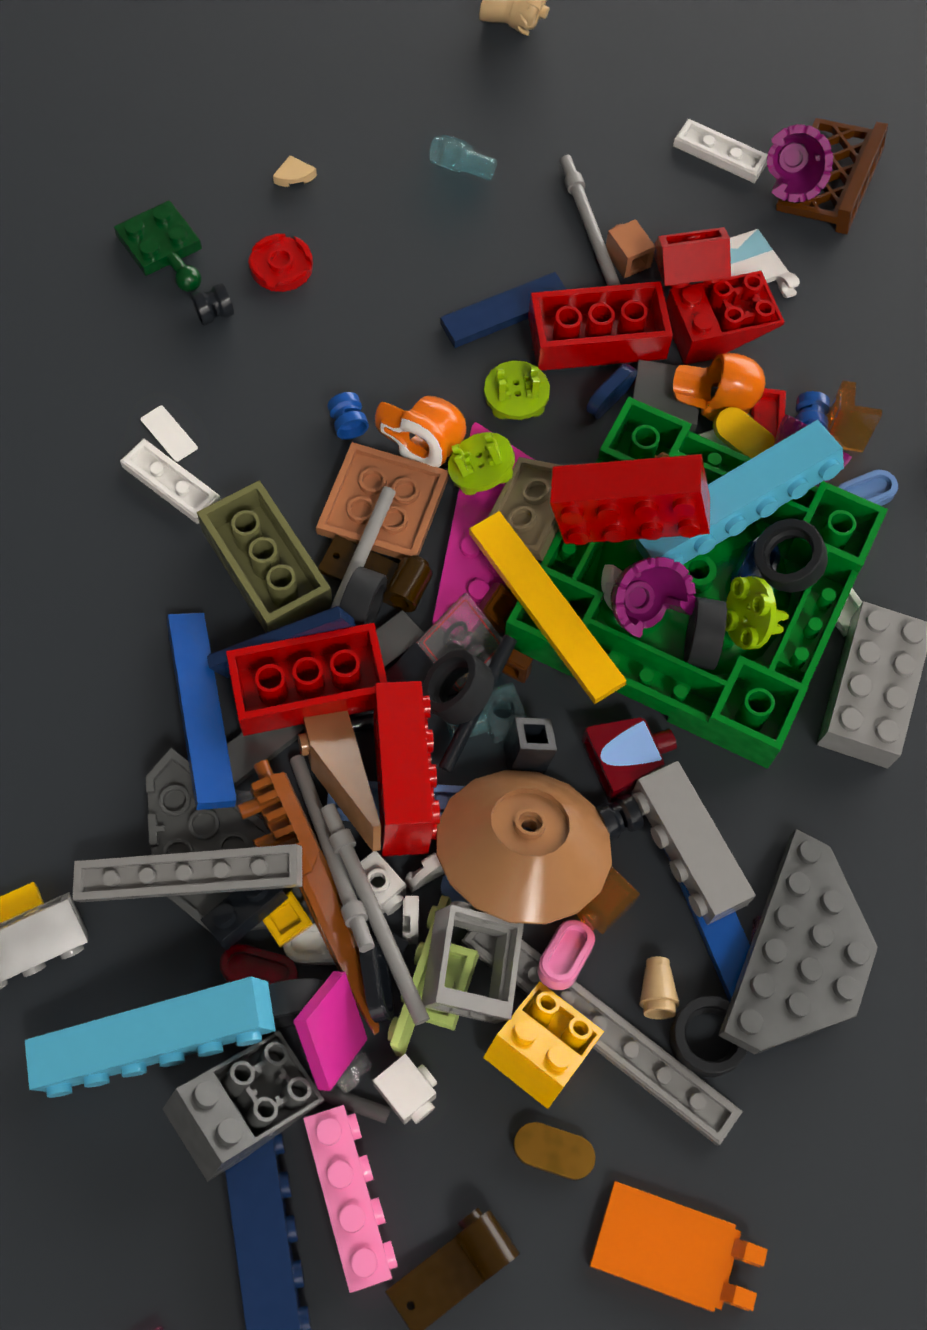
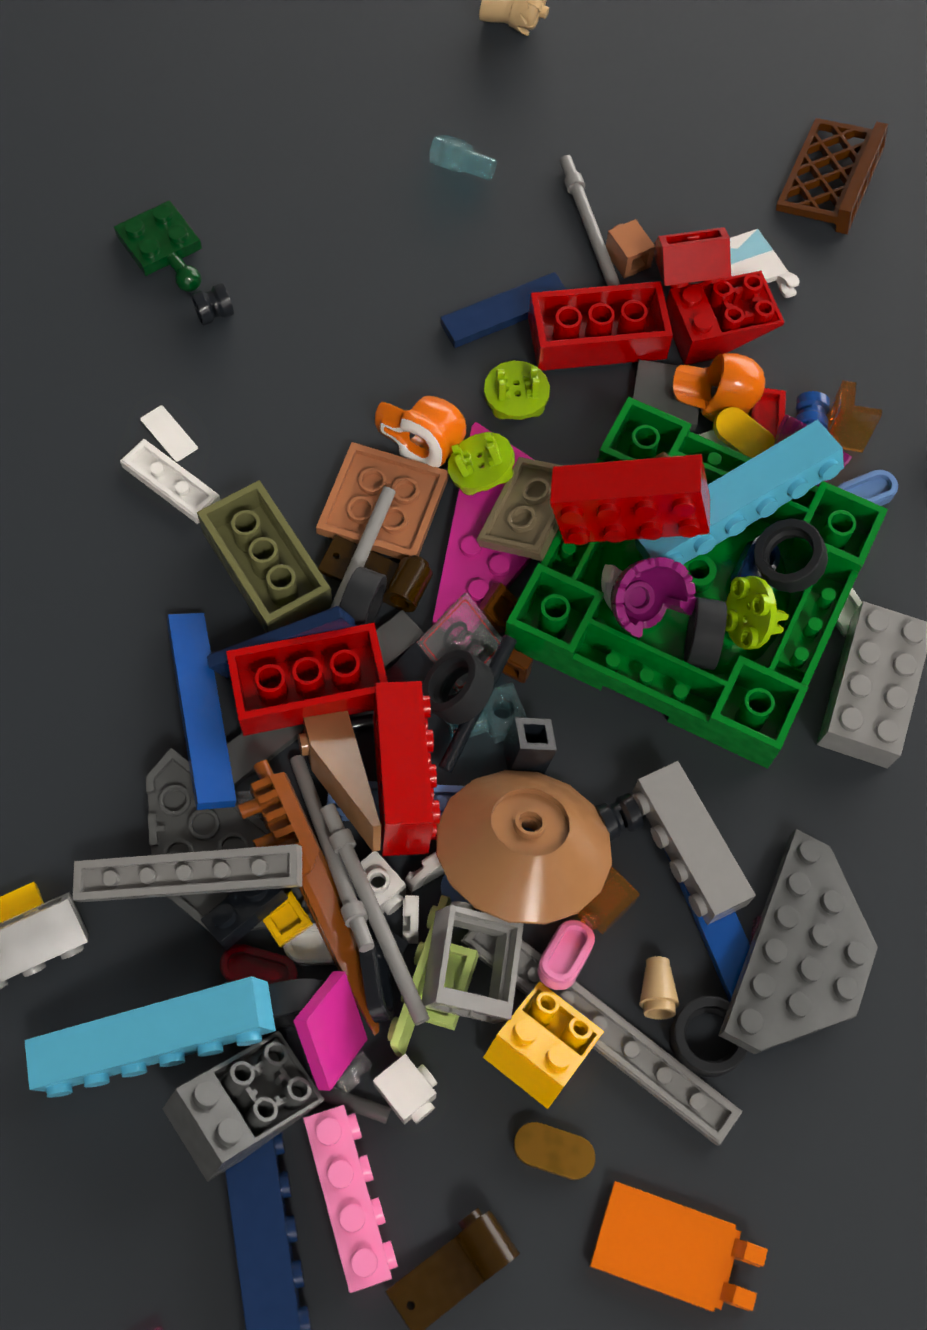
(280, 262): red tile -> none
(293, 172): tan tile -> none
(347, 413): blue wheel -> none
(547, 607): yellow tile -> none
(611, 390): dark blue tile -> none
(625, 752): dark red torso -> none
(721, 150): white tile -> none
(799, 162): magenta hair -> none

